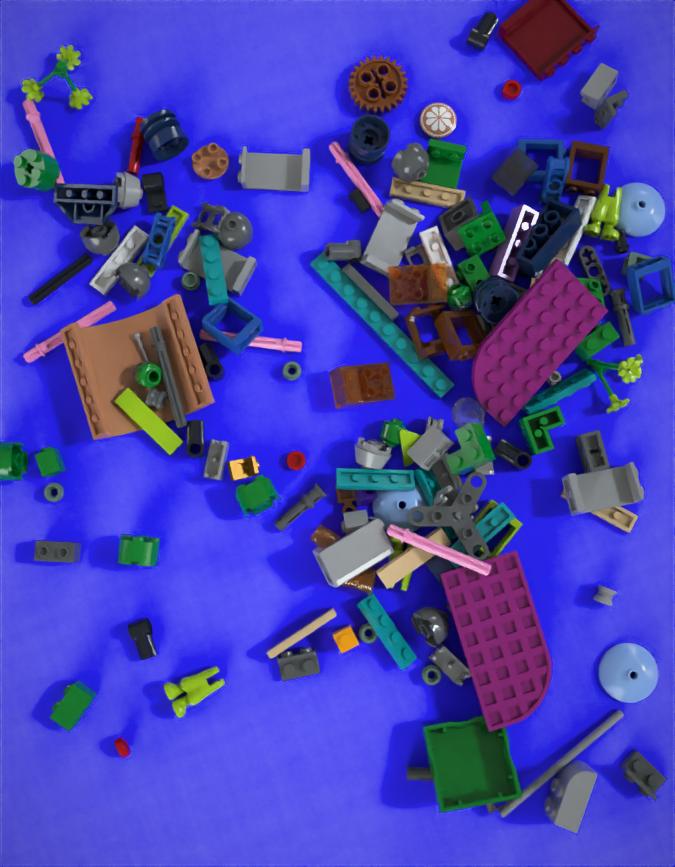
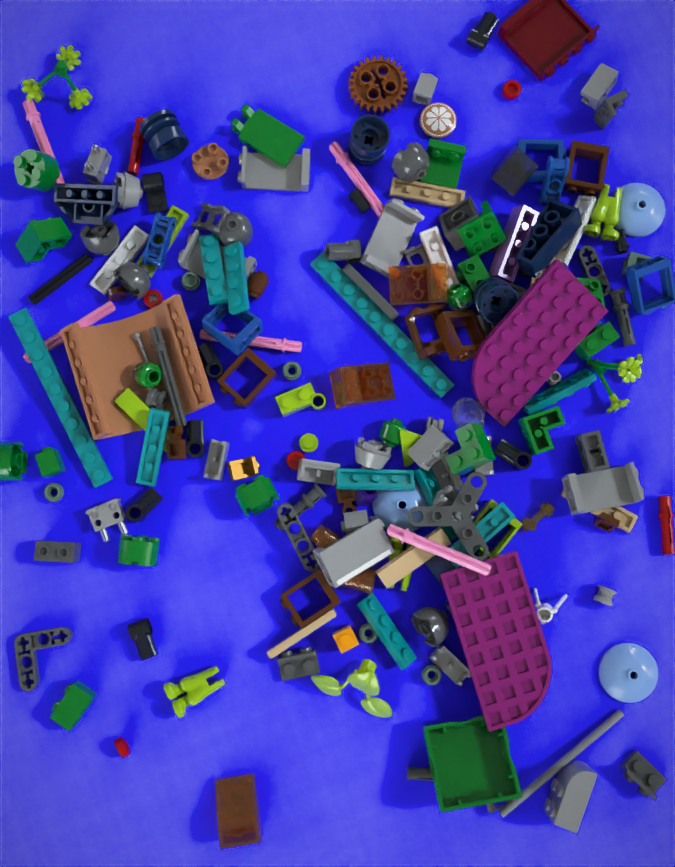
(35, 644): none -> dark grey beam
(41, 237): none -> green brick
(60, 397): none -> teal plate
(97, 165): none -> light grey piece
(107, 515): none -> light grey piece
(116, 293): none -> tile
(145, 503): none -> black piece
(153, 298): none -> red tile
(153, 447): none -> teal plate
(176, 446): none -> reddish brown plate
(236, 278): none -> teal plate
(238, 811): none -> clear orange slope
(257, 284): none -> reddish brown brick
(260, 364): none -> reddish brown window
(268, 135): none -> green tile
(287, 604): none -> reddish brown window
(297, 537): none -> dark grey beam
(298, 400): none -> lime hinge
(308, 442): none -> lime plate
(317, 471): none -> light grey hinge
(362, 679): none -> lime plant
(425, 88): none -> light grey brick
(531, 524): none -> bar
(545, 610): none -> plant
(606, 522): none -> reddish brown tile
(666, 523): none -> red pin

